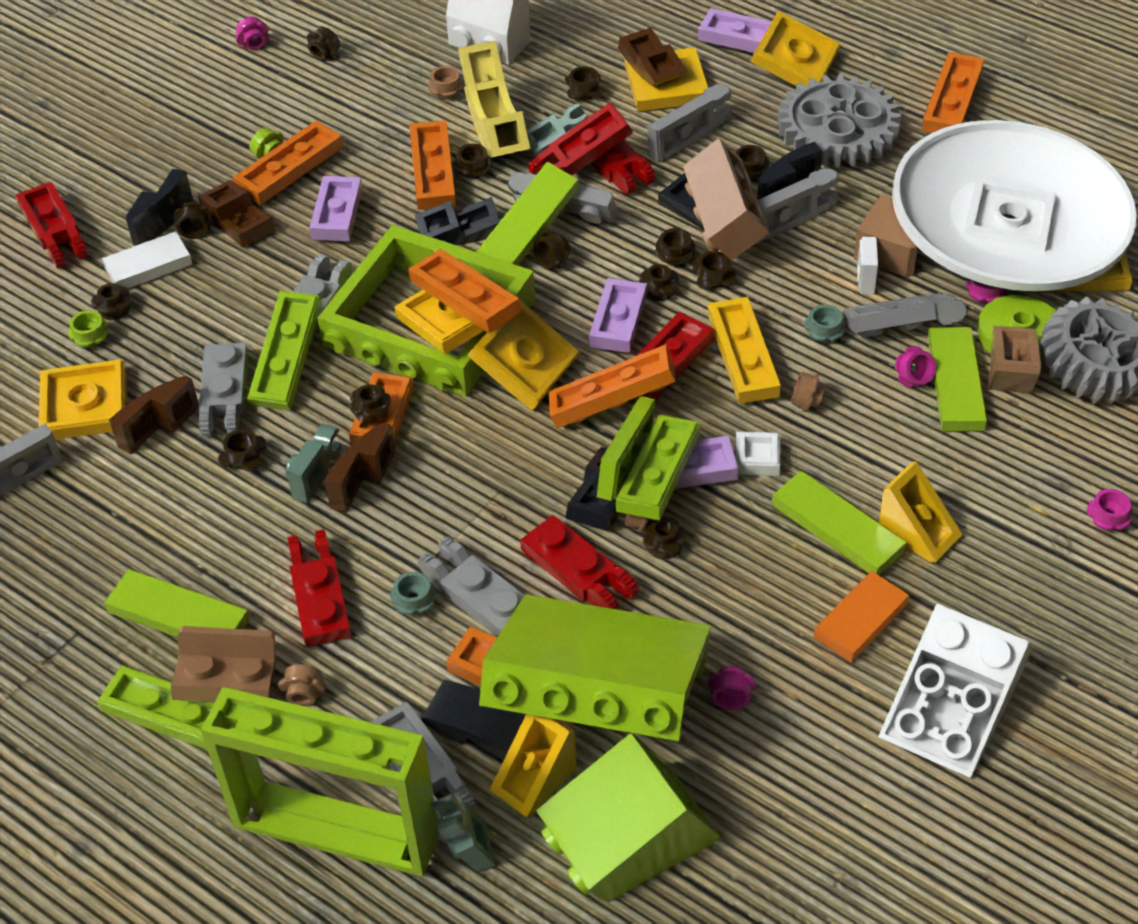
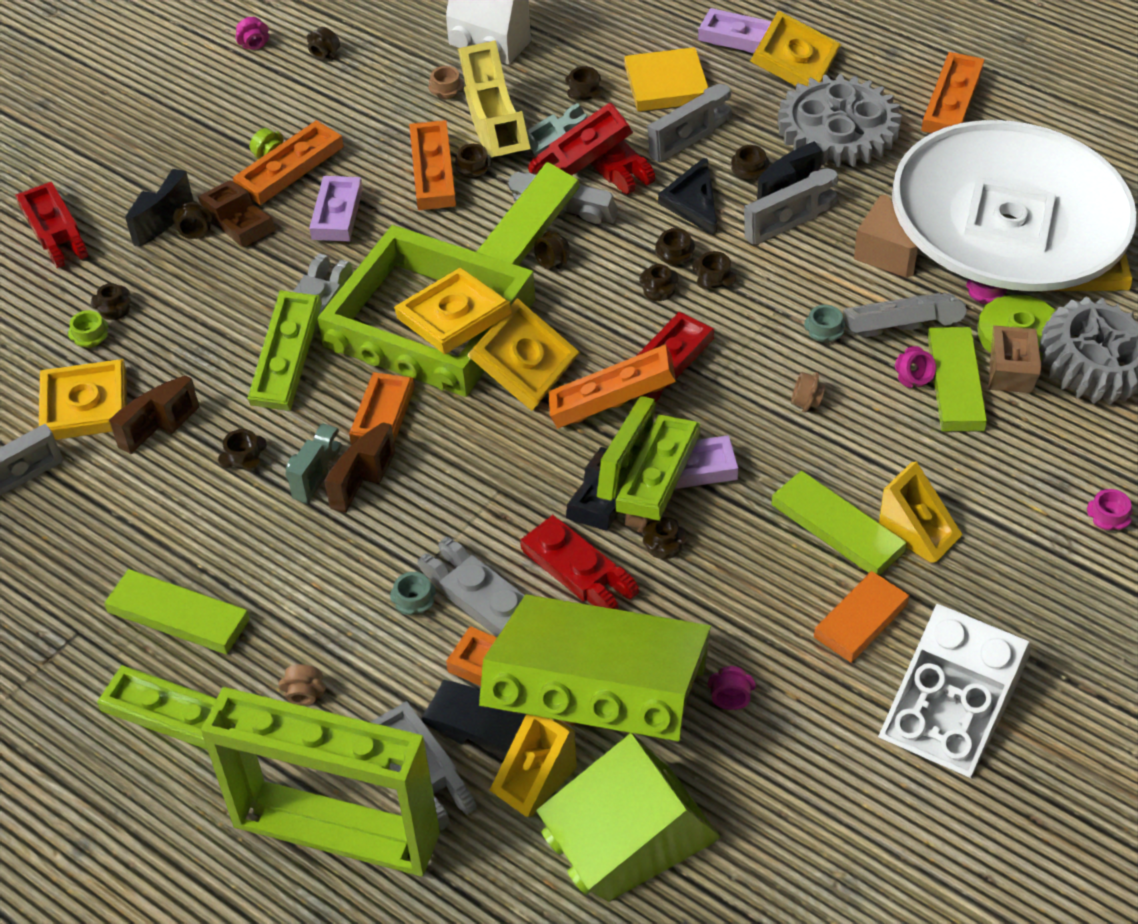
(147, 261): white tile -> none
(220, 659): medium nougat bracket -> none
(223, 386): light grey hinge -> none
(318, 593): red hinge -> none
(370, 403): dark brown plate -> none
(459, 226): black slope -> none
(464, 833): sand green plate -> none
(465, 290): orange plate -> none
(618, 315): lavender plate -> none
(650, 58): reddish brown slope -> none
(724, 200): brick -> none
(743, 350): yellow plate -> none
(758, 453): white tile -> none
(867, 265): white tile -> none

